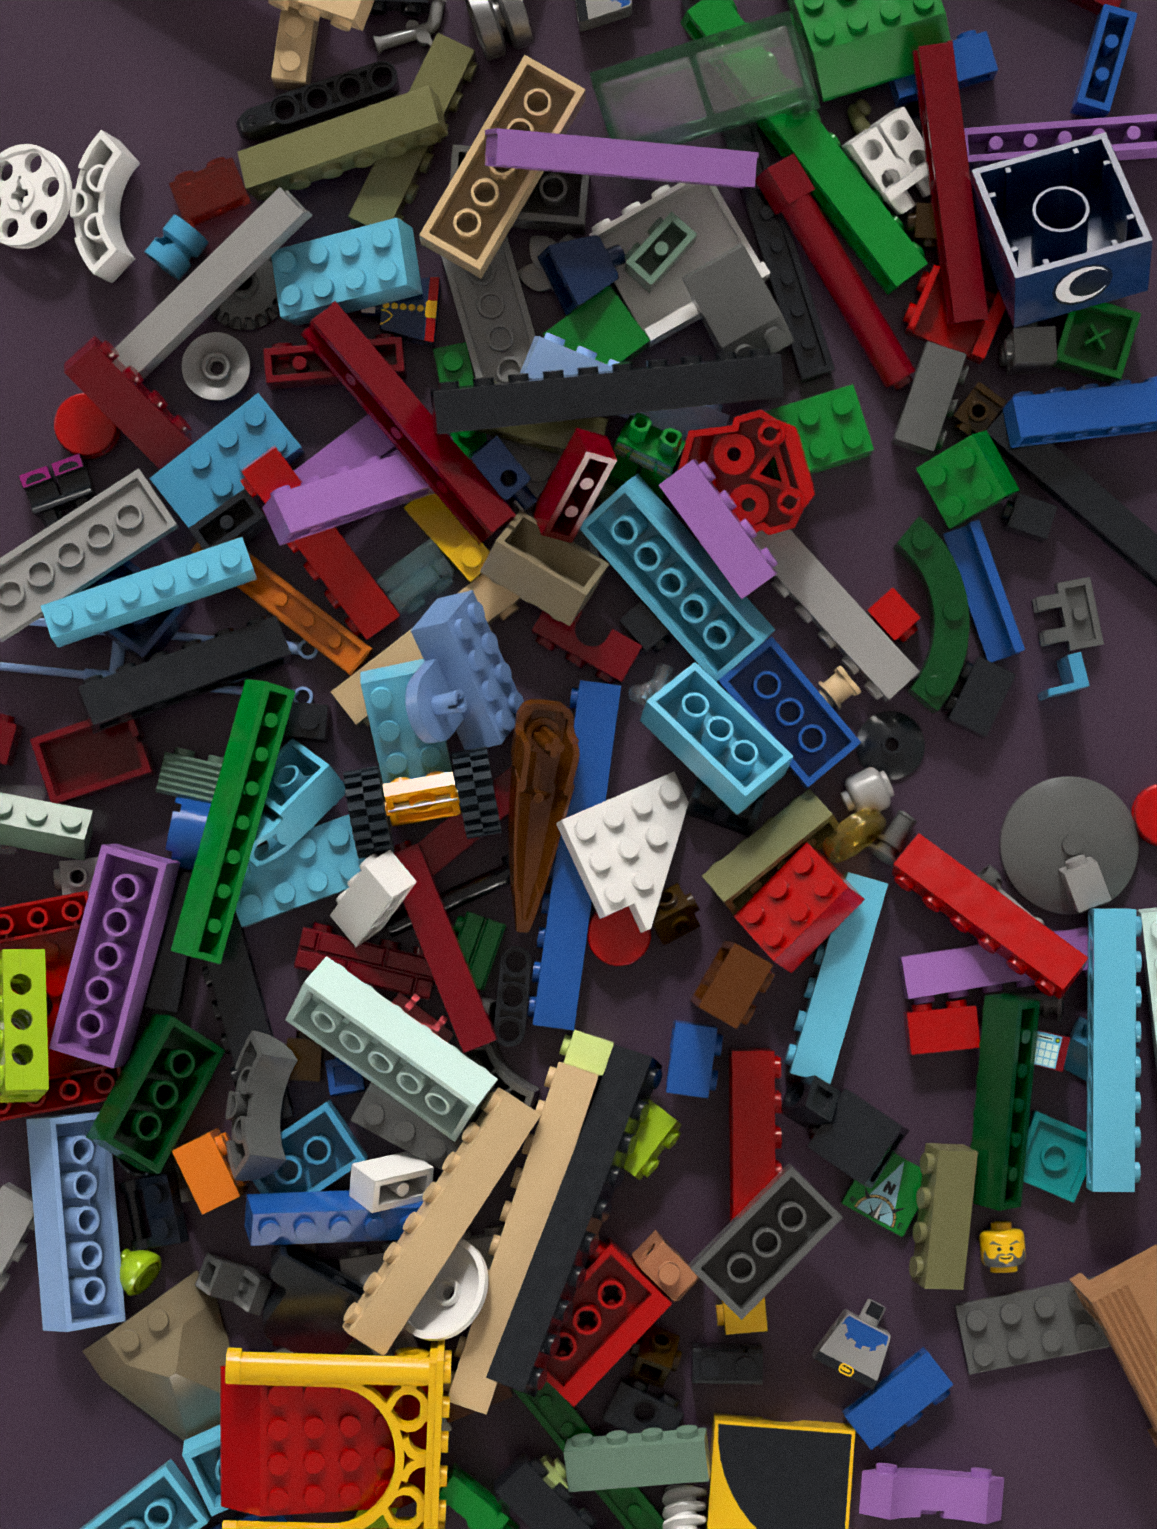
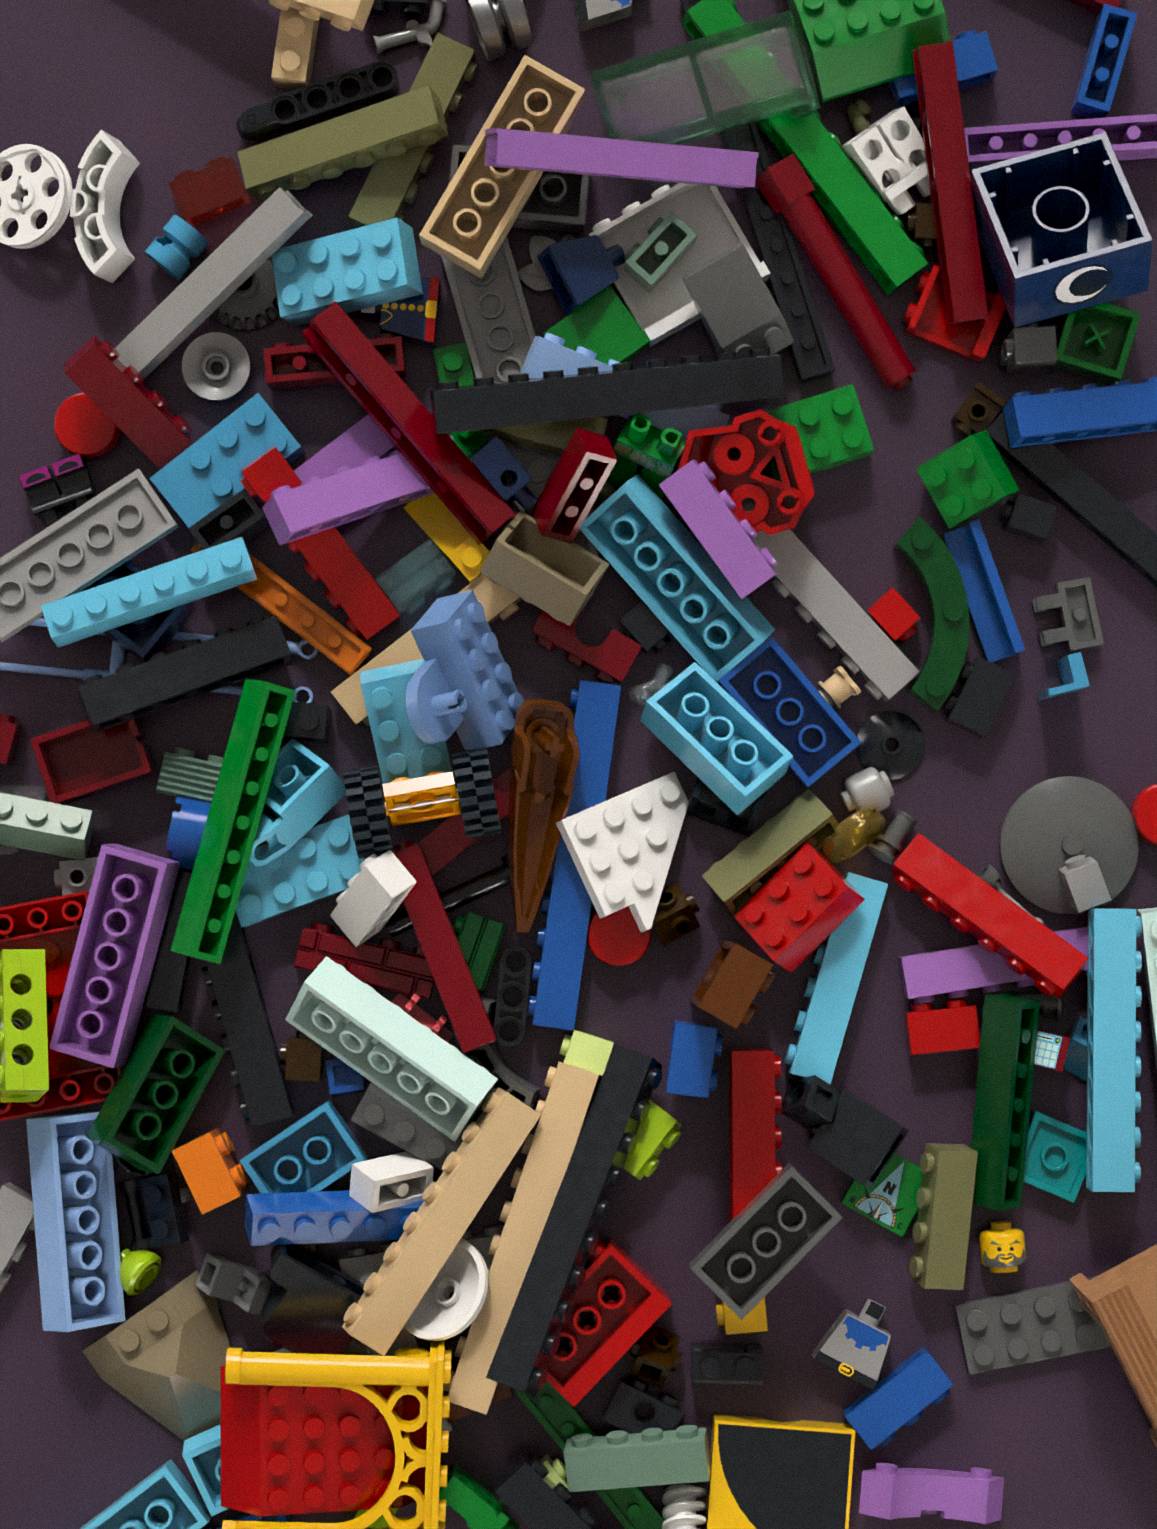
(257, 1106): dark grey brick -> none
(665, 1266): nougat torso -> none
(930, 399): dark grey brick -> none

